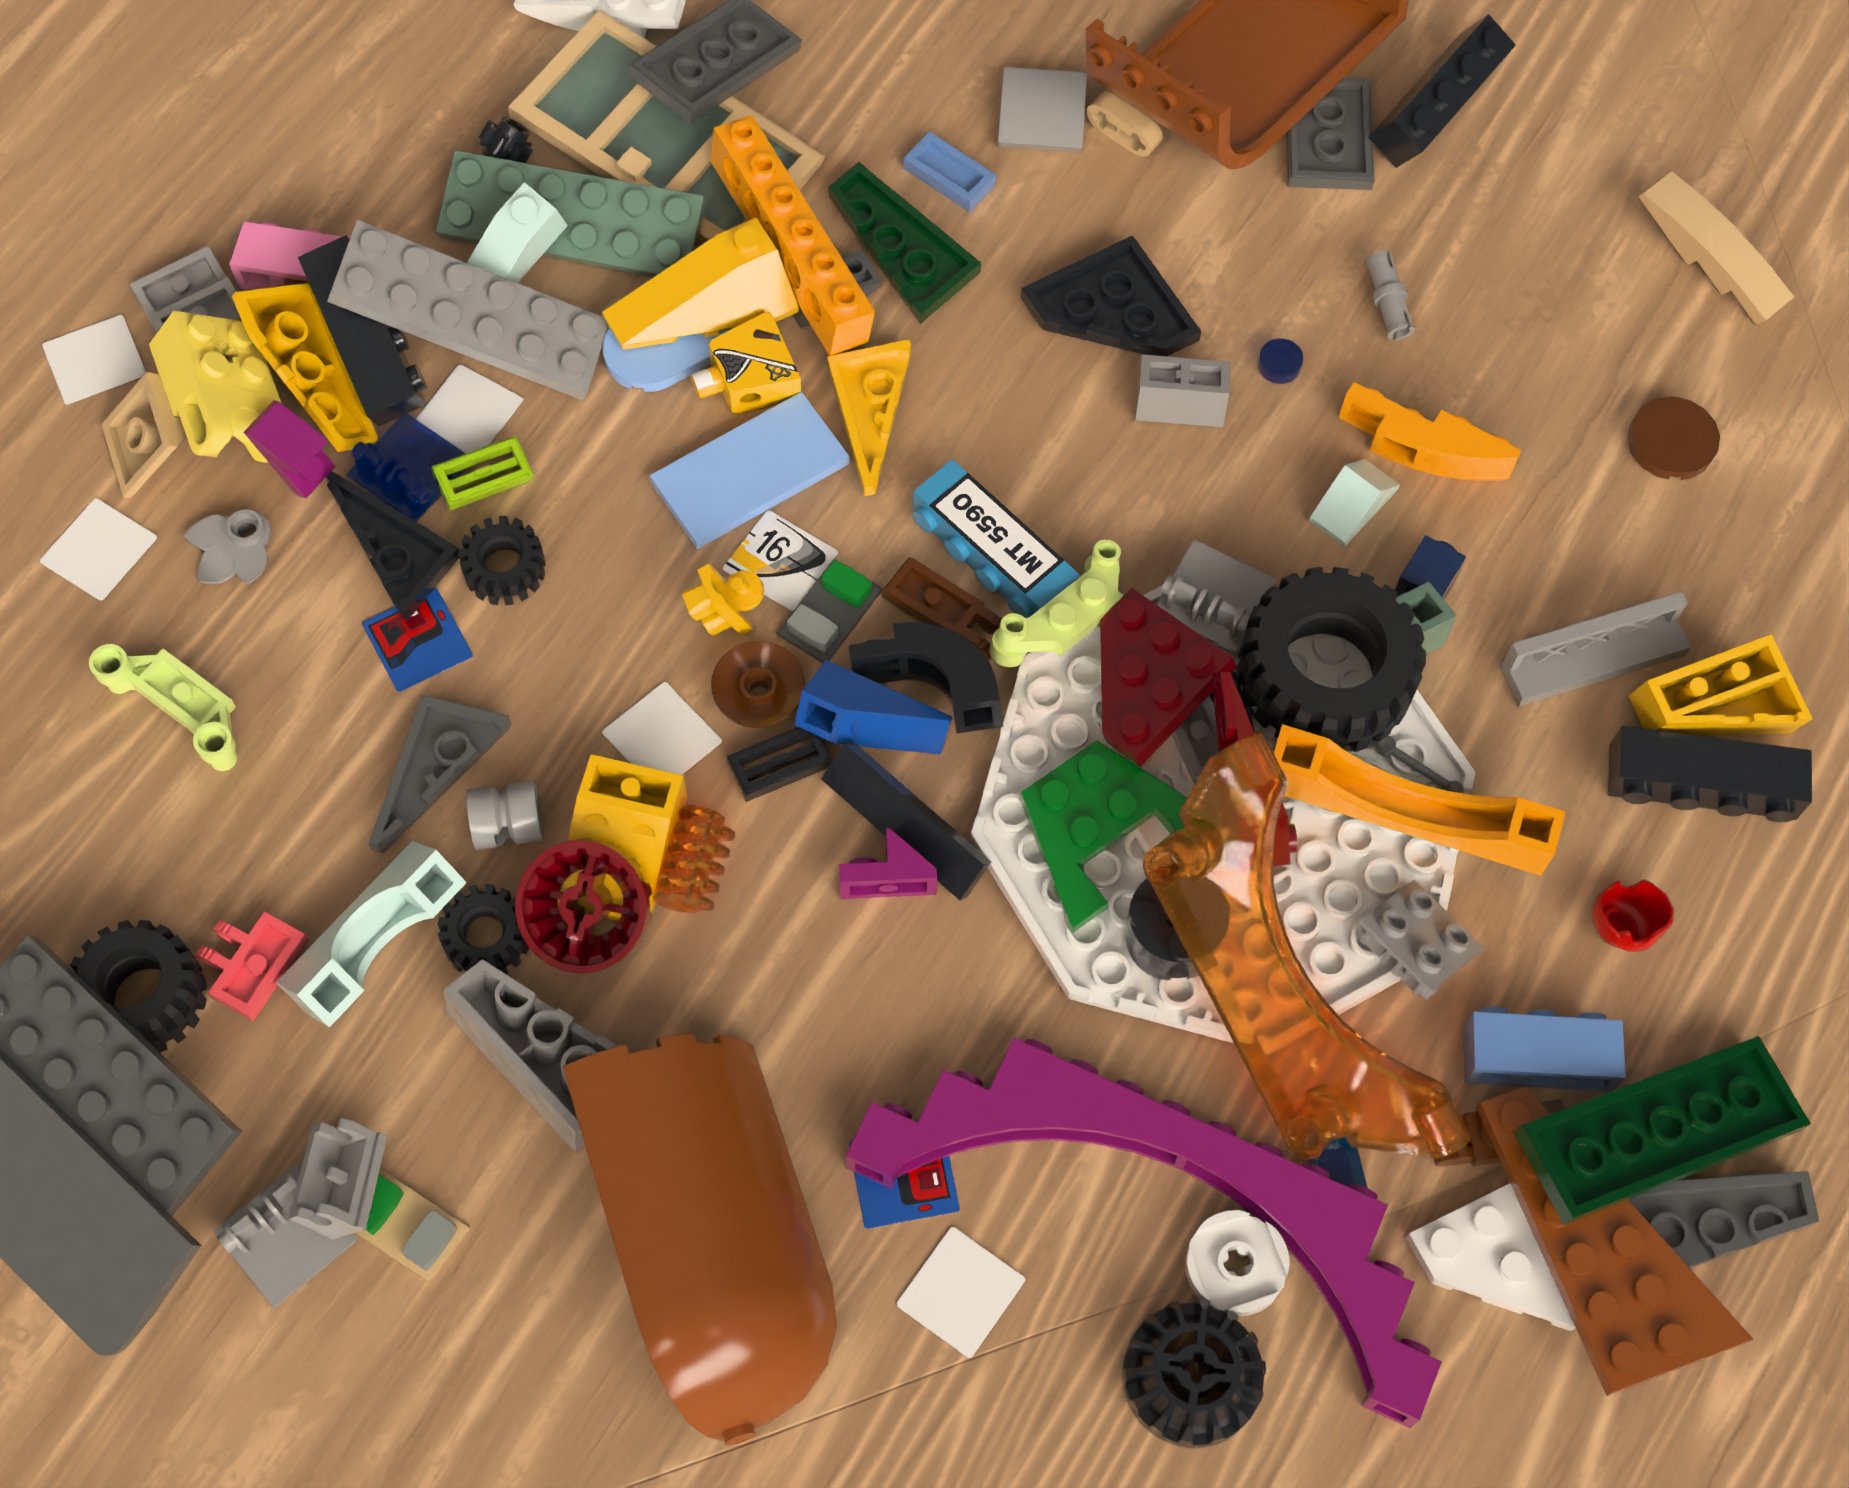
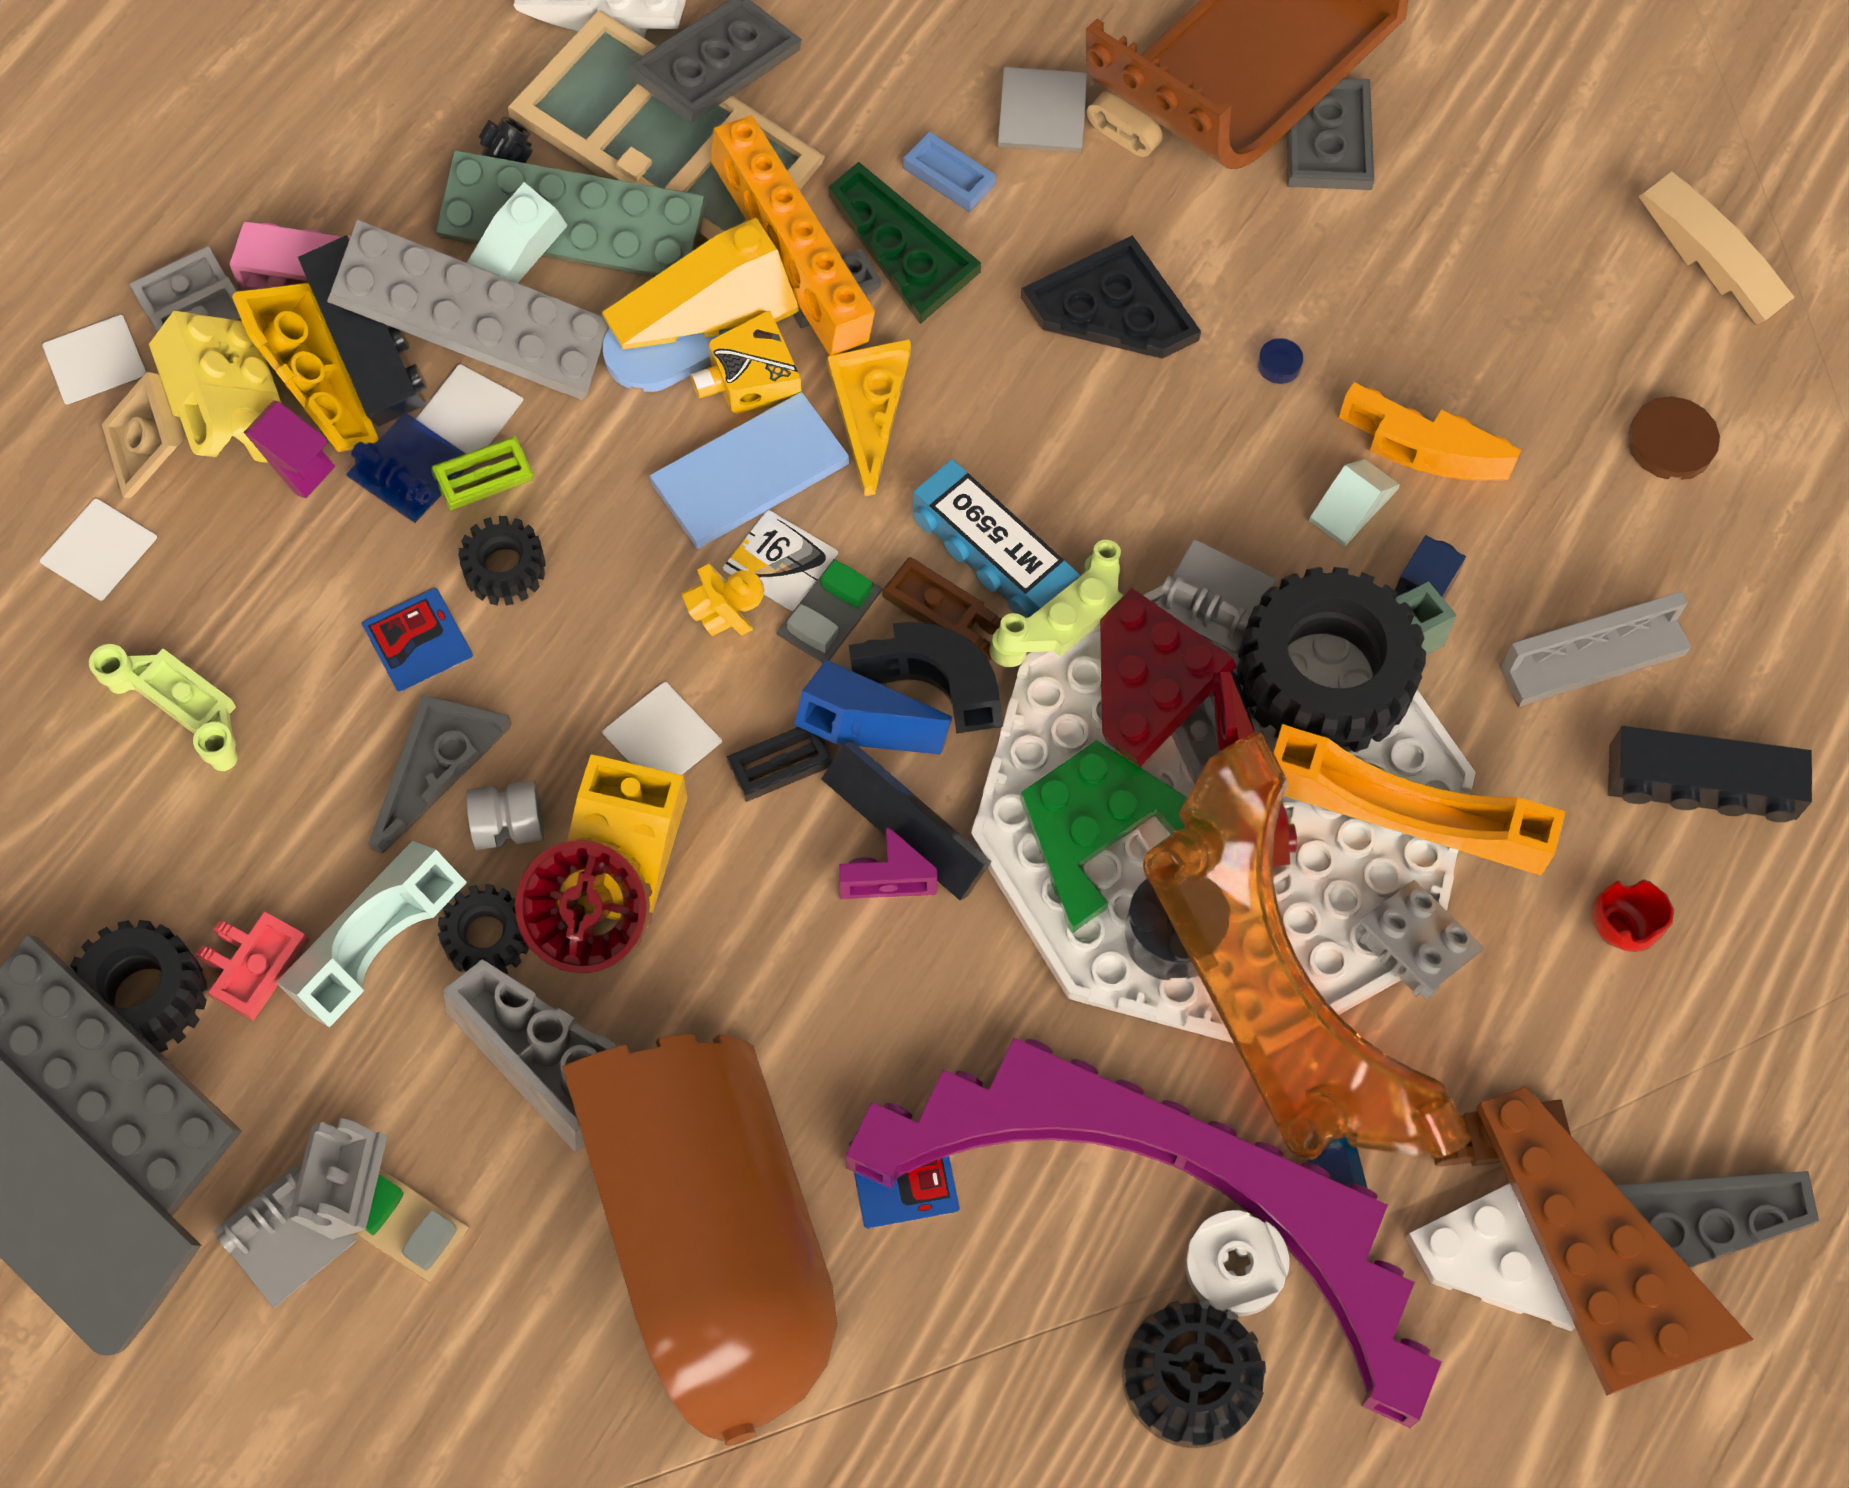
(227, 550): light grey plate -> none
(401, 551): black wing -> none
(693, 860): clear orange piece -> none
(754, 666): reddish brown dish -> none
(961, 1292): white sticker -> none
(1183, 390): light grey hinge -> none
(1388, 747): dark grey hinge -> none
(1390, 295): light grey pin -> none
(1442, 91): black brick -> none
(1543, 1050): medium blue brick -> none
(1660, 1129): dark green plate -> none
(1725, 695): yellow wedge -> none

